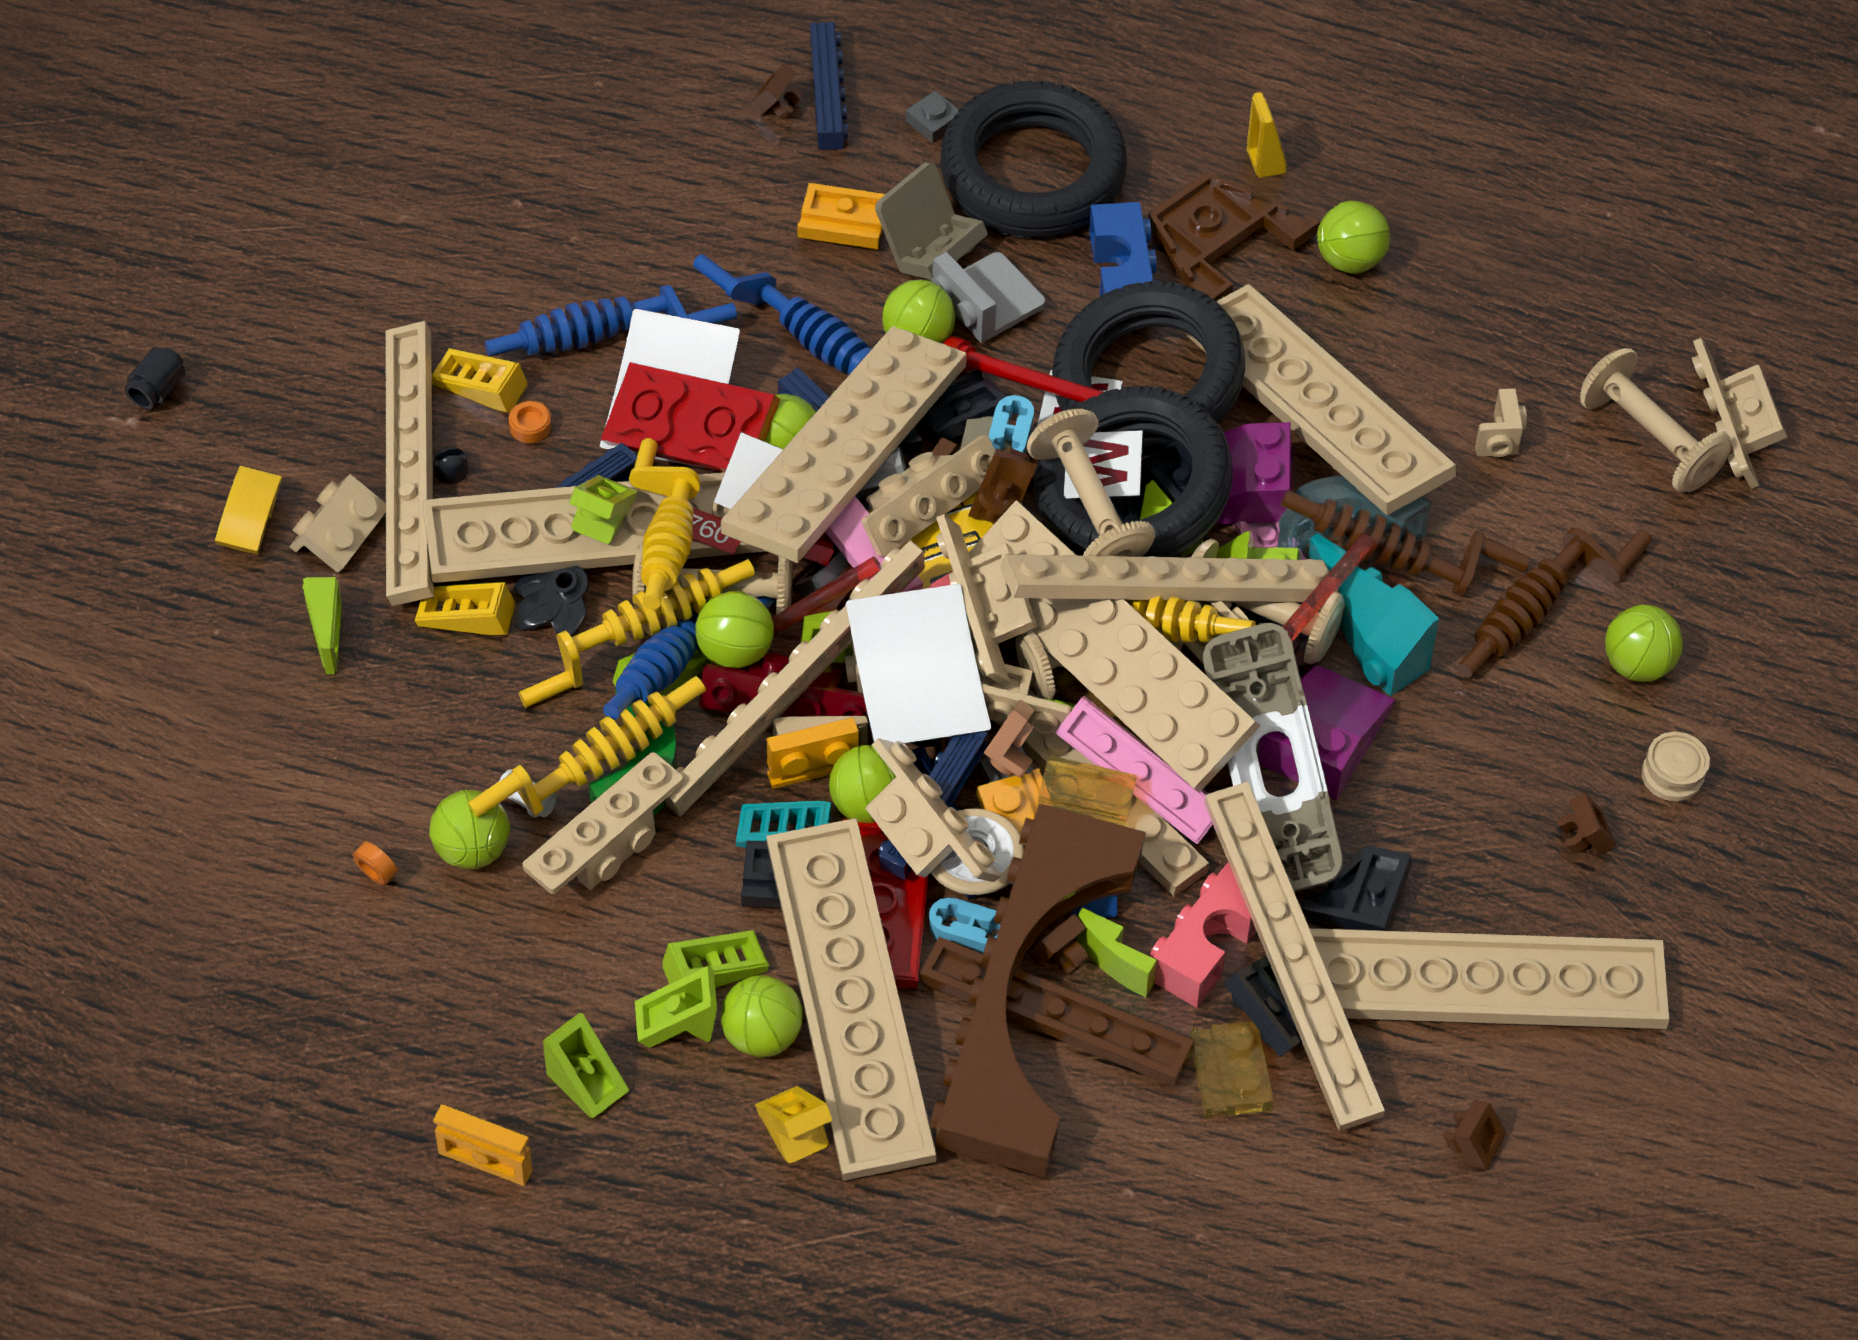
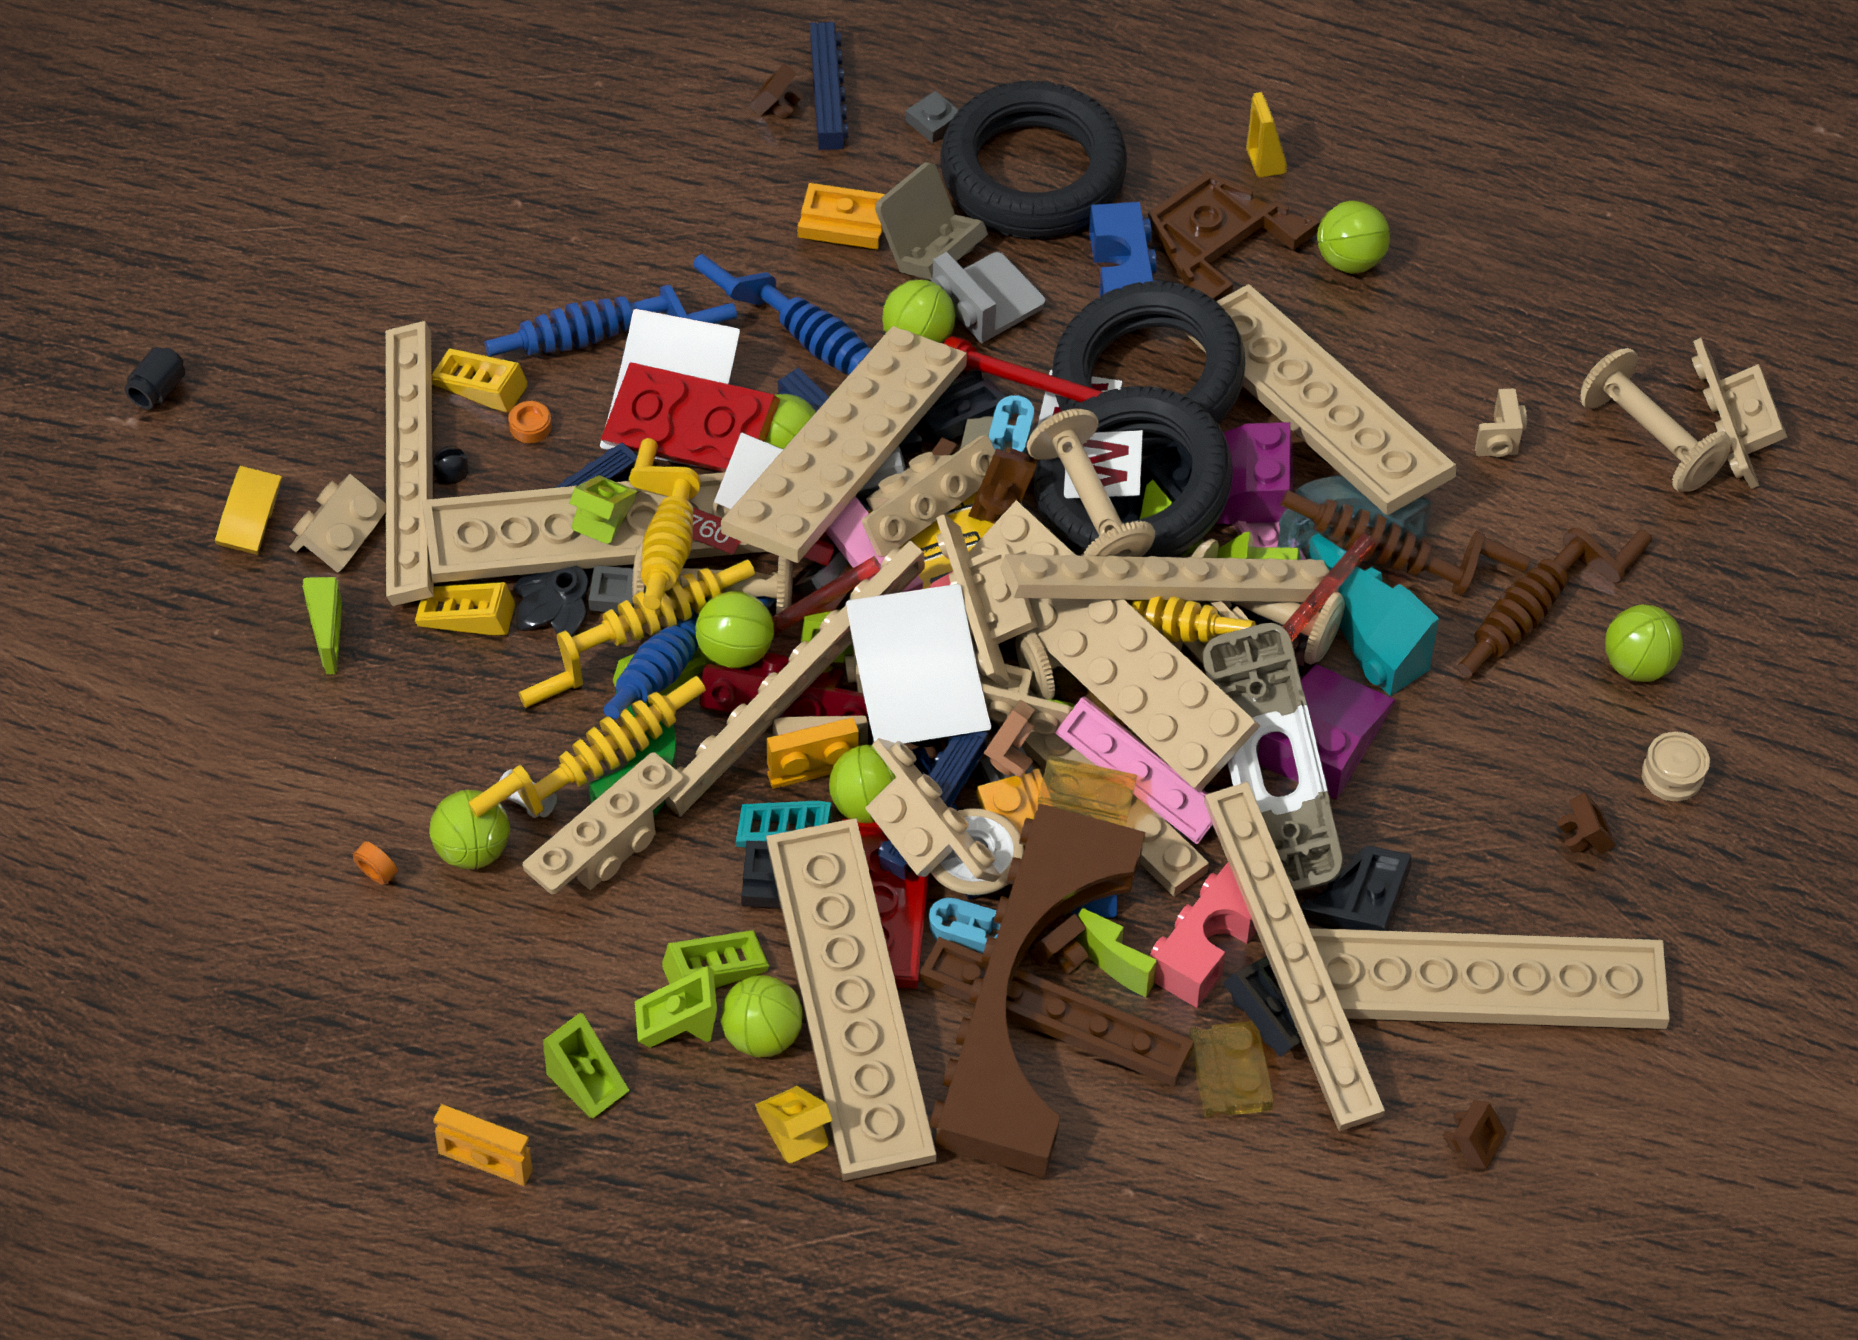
(610, 588): none -> dark grey plate

